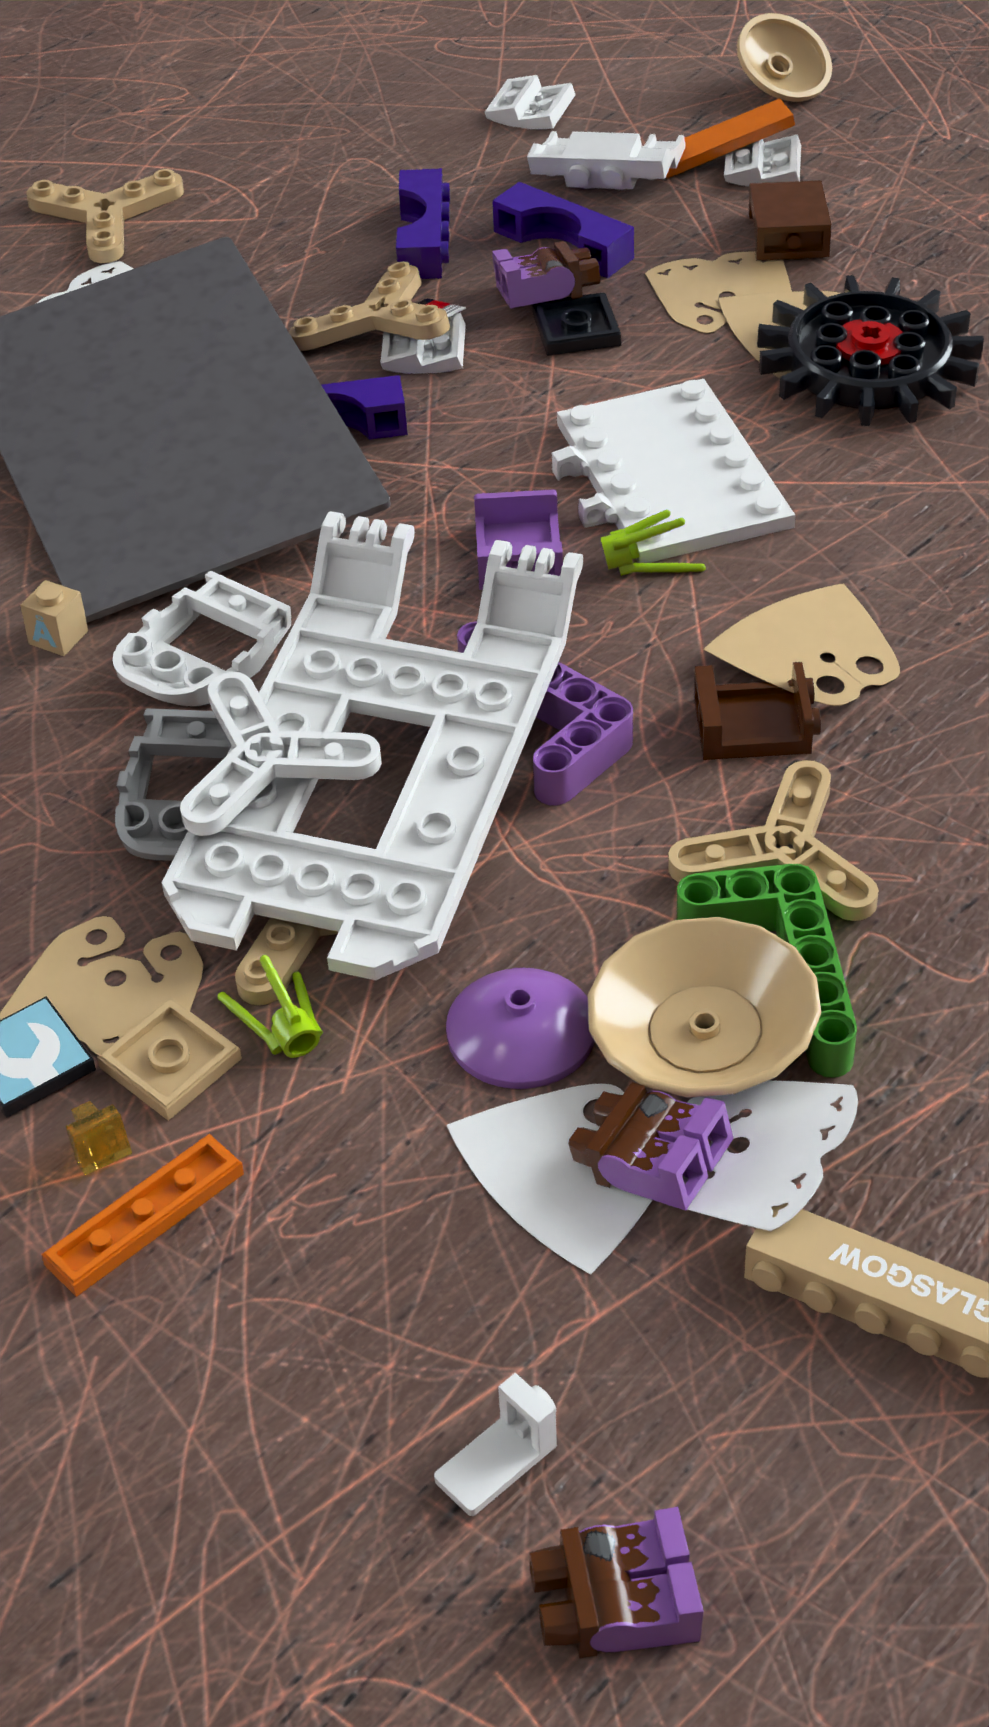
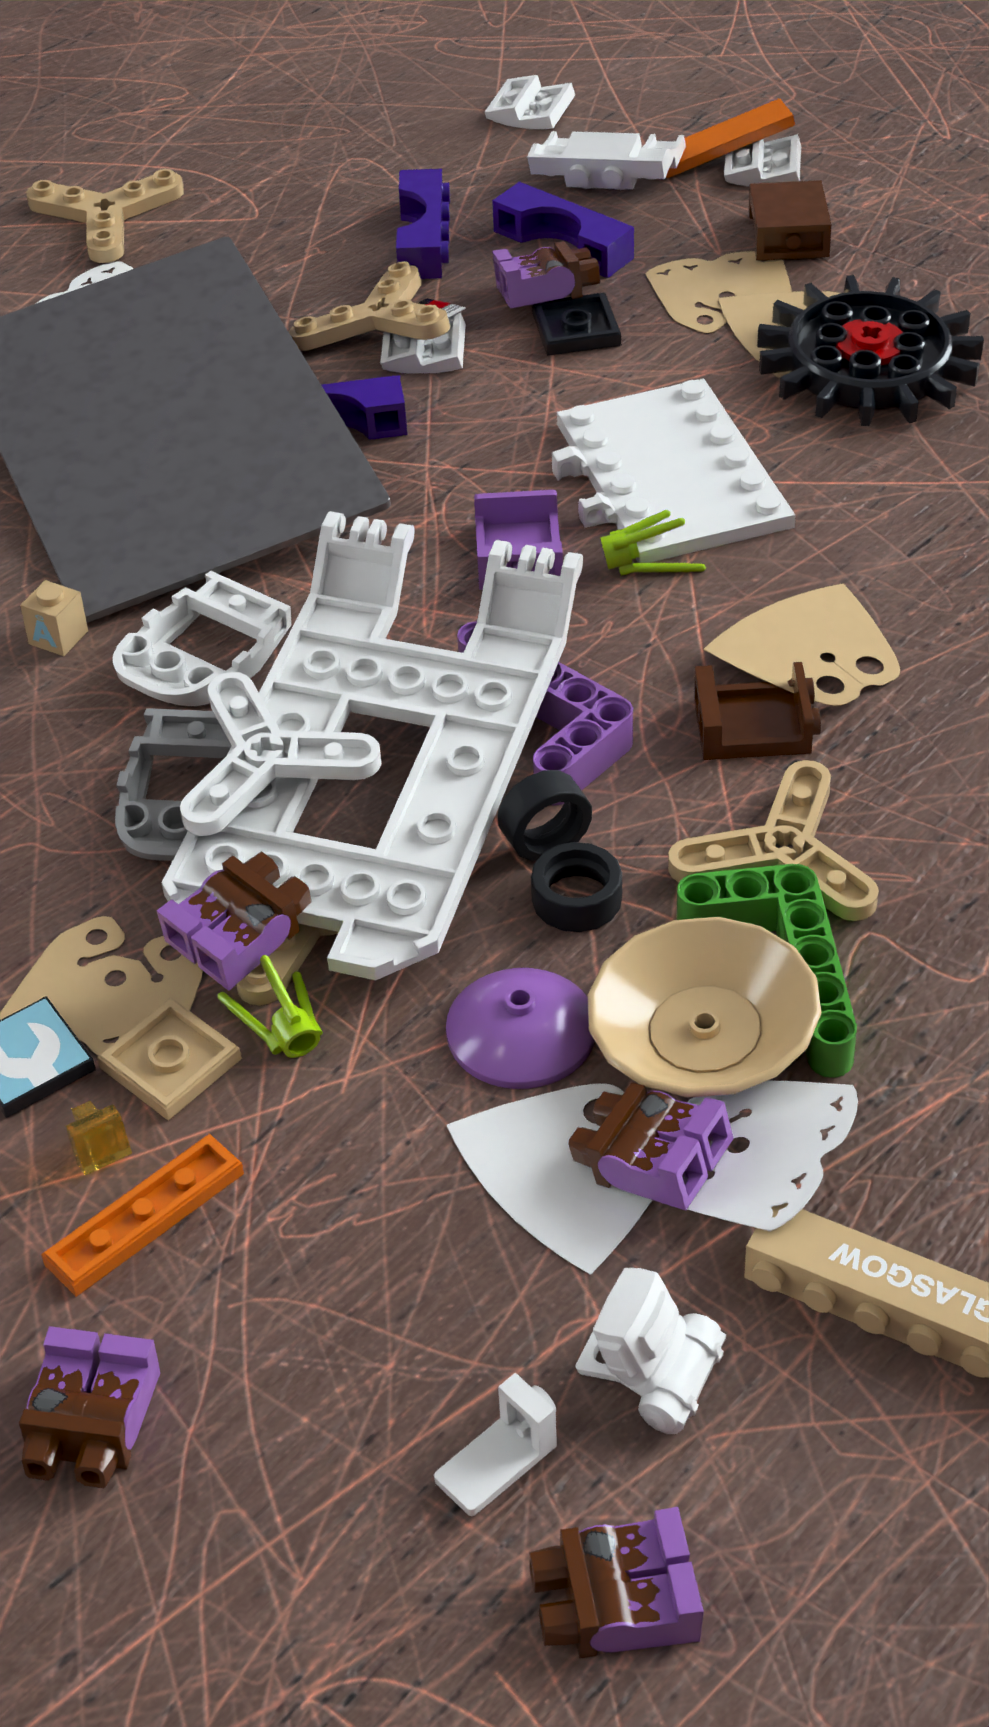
(87, 1404): none -> hips
(235, 918): none -> hips
(531, 797): none -> black tyre
(576, 913): none -> black tyre
(653, 1349): none -> white piece
(784, 57): tan dish -> none

